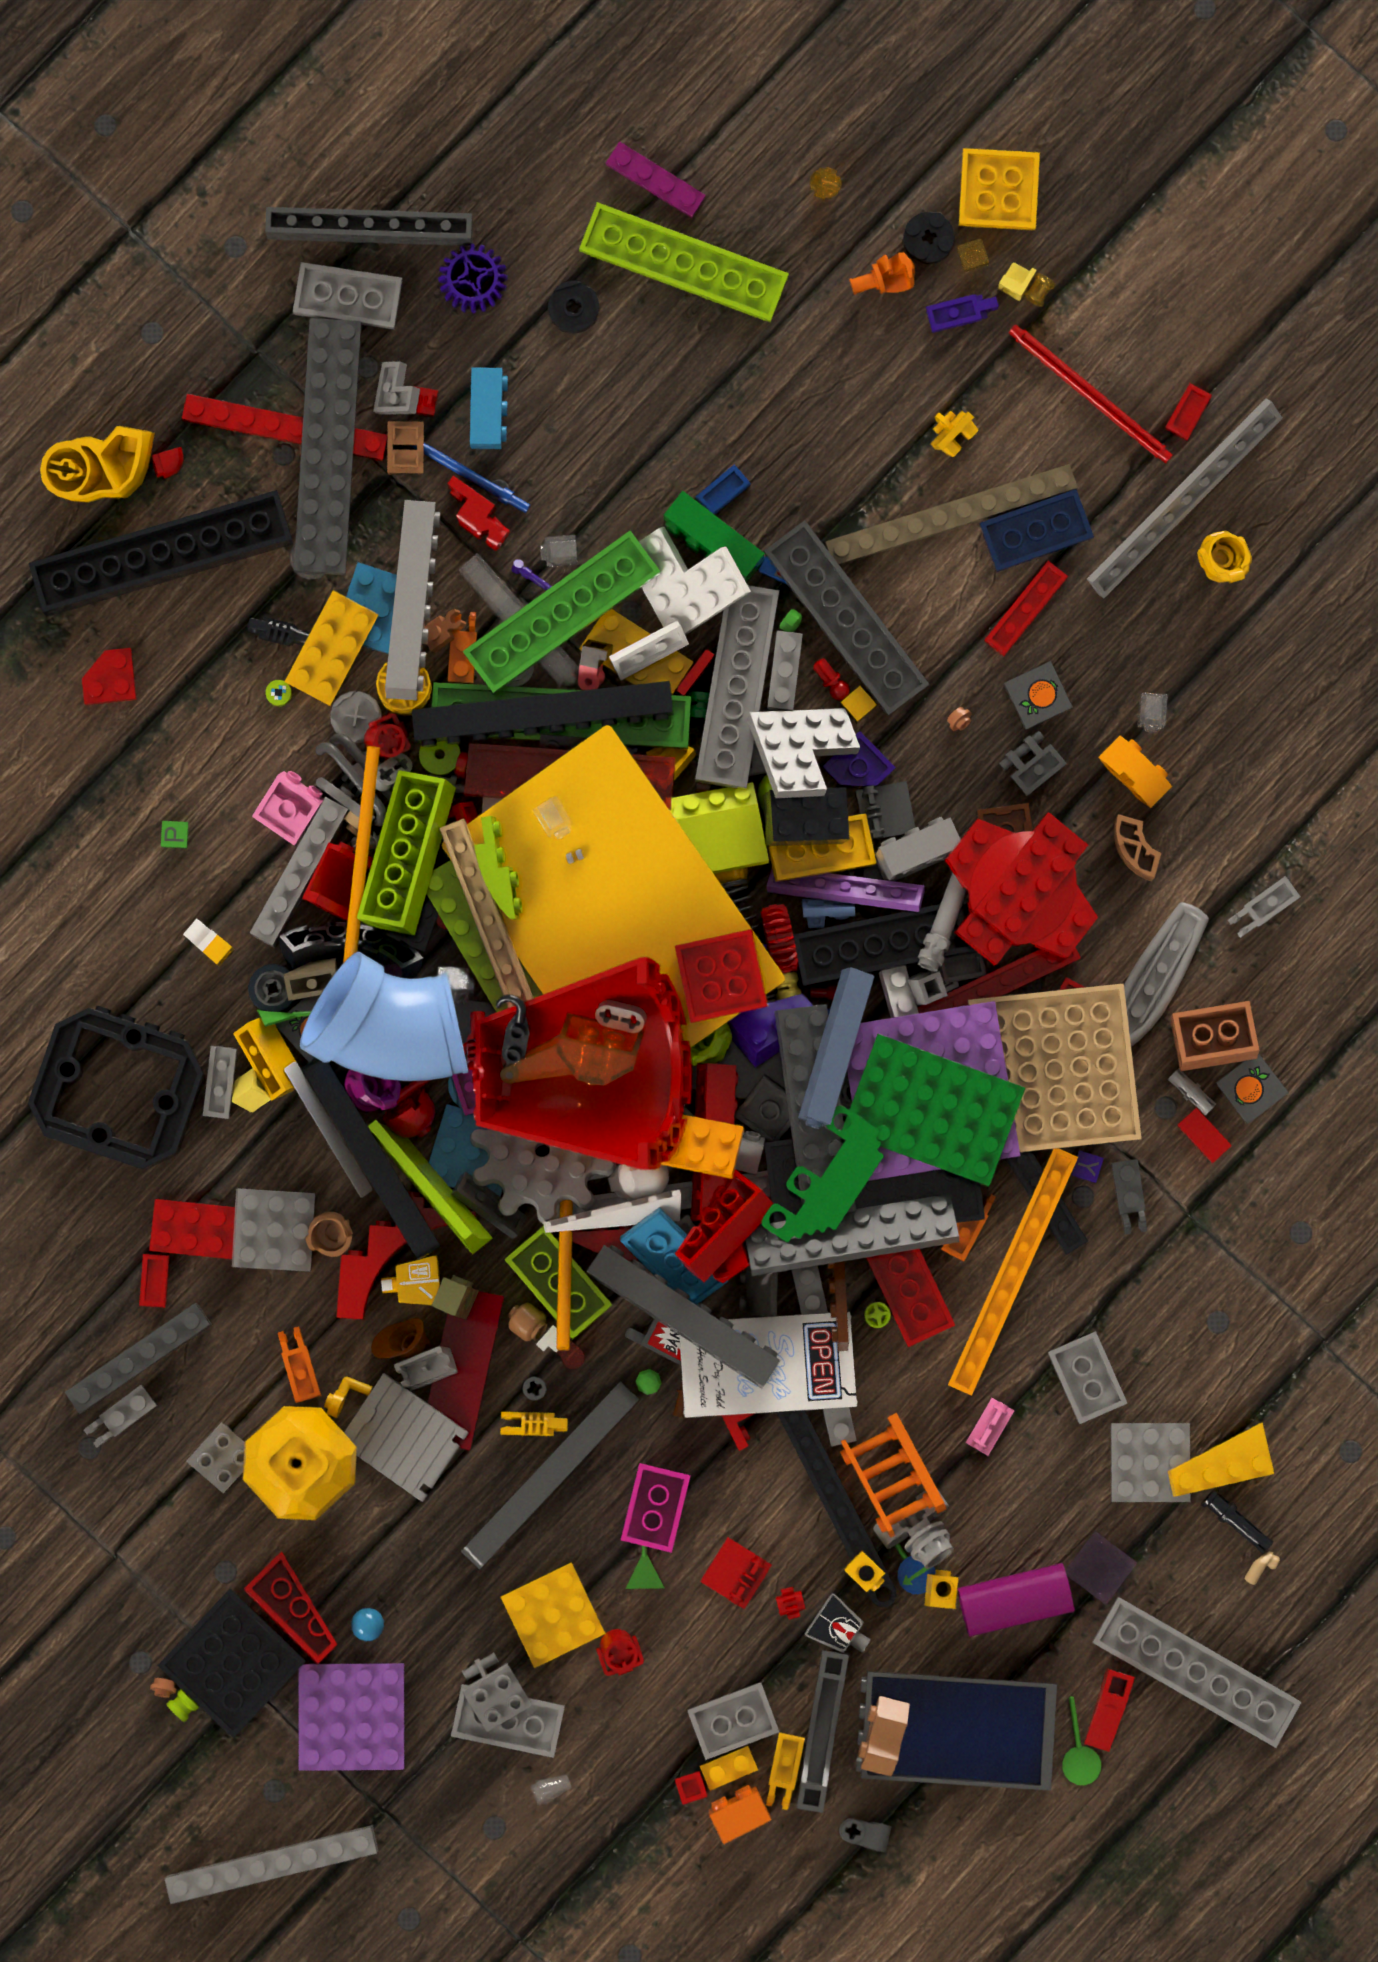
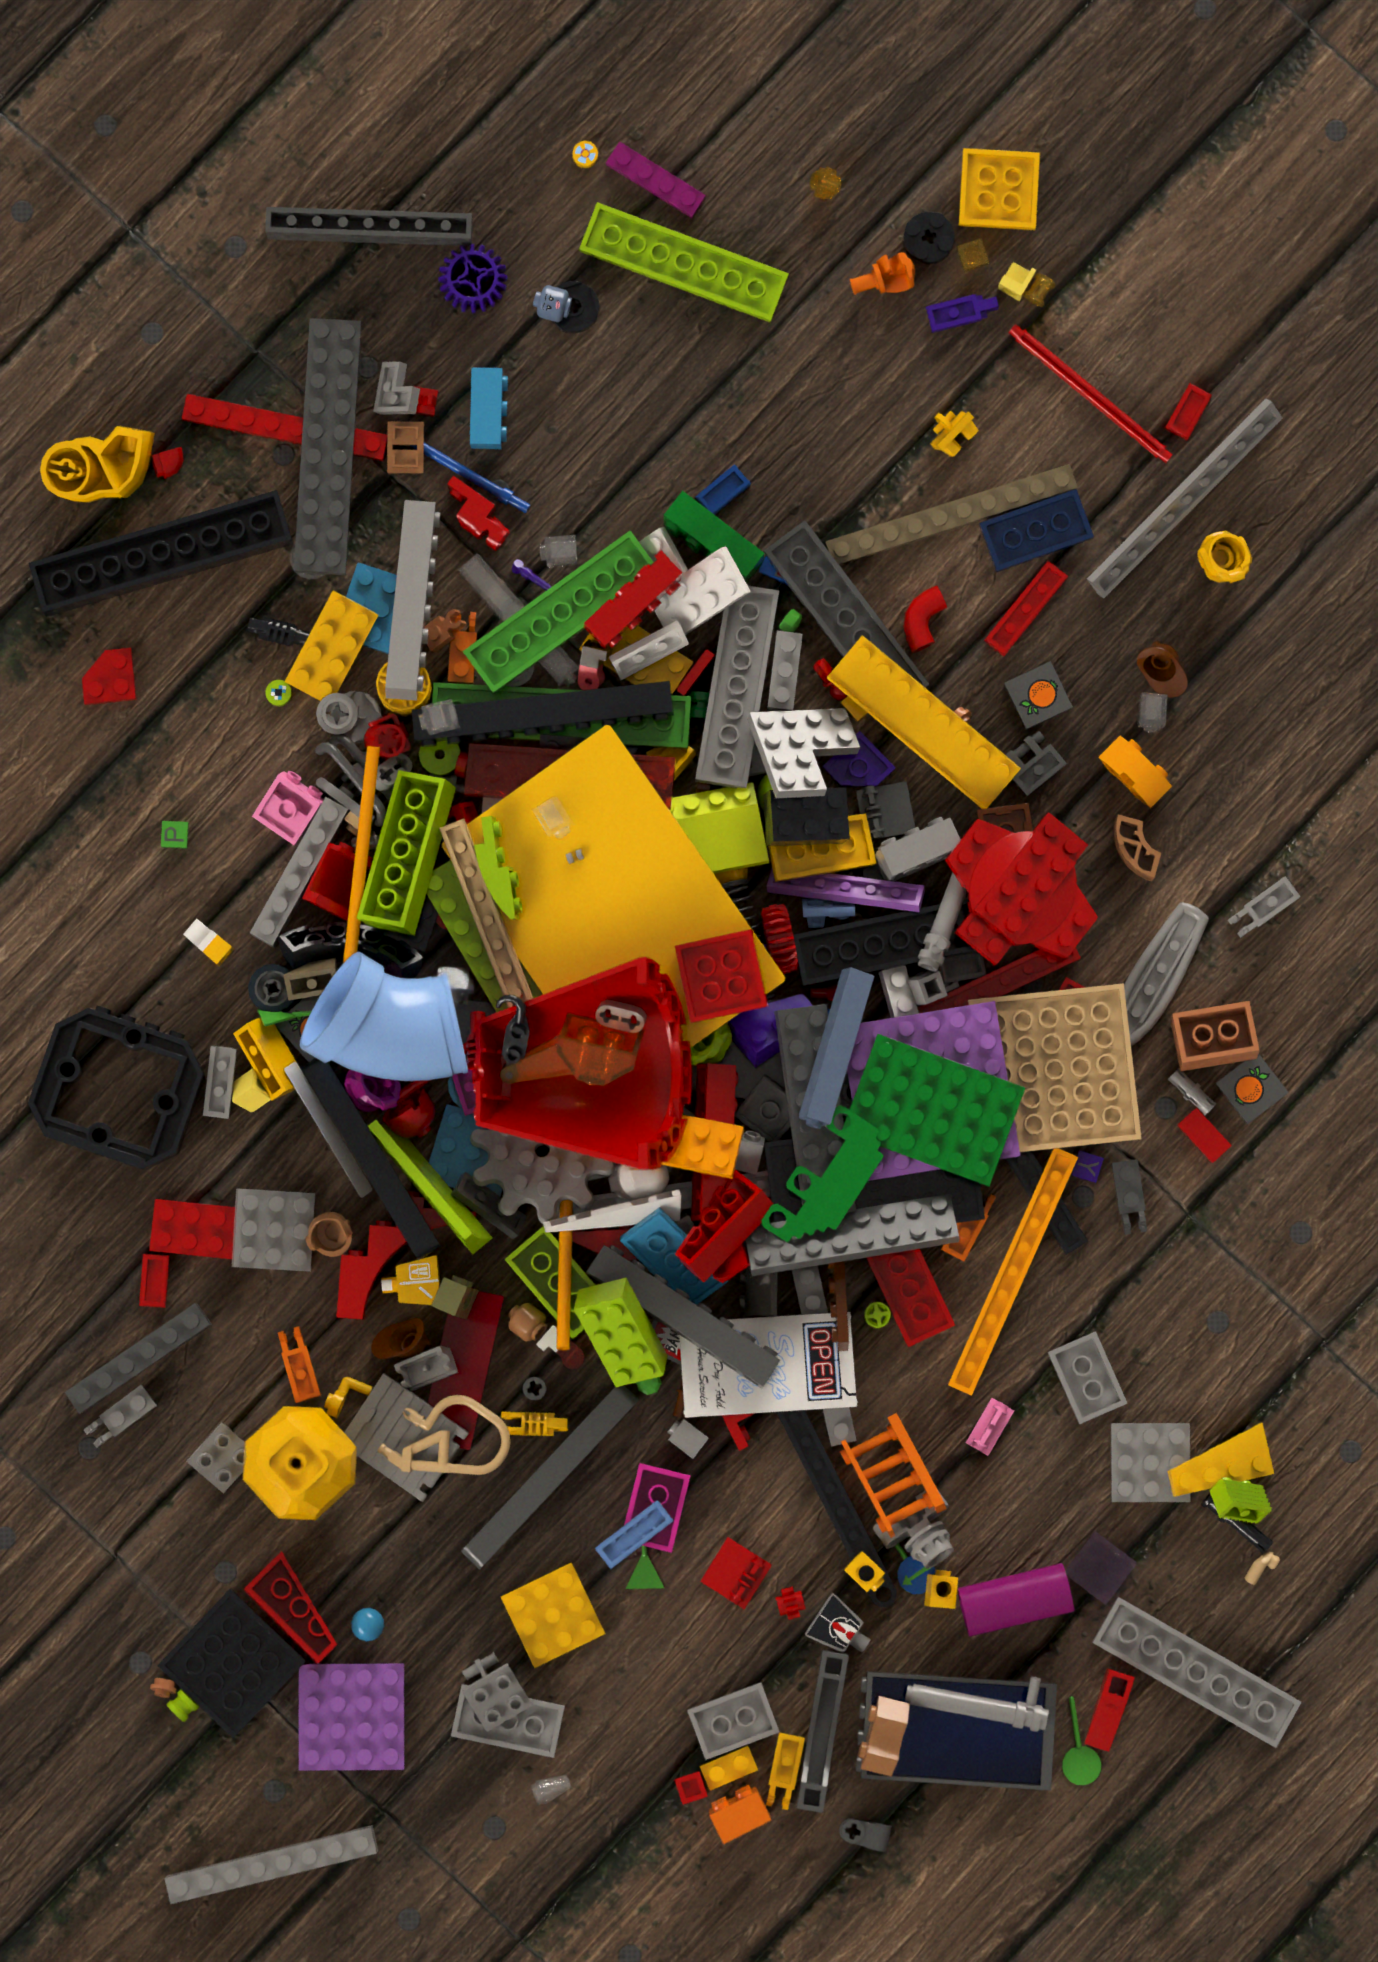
(345, 705): none -> light grey gear
(347, 295): light grey plate -> none
(406, 1462): none -> tan piece
(439, 717): none -> clear brick
(552, 303): none -> sand blue head
(585, 154): none -> yellow tile
(619, 1652): red piece -> none
(620, 1332): none -> lime brick
(634, 600): none -> red wedge
(634, 1534): none -> medium blue plate
(687, 1437): none -> light grey brick
(790, 982): light yellow wheel -> none
(918, 617): none -> red cylinder
(923, 723): none -> yellow plate
(1017, 1714): none -> light grey cylinder
(1162, 669): none -> reddish brown piece
(1240, 1500): none -> lime brick

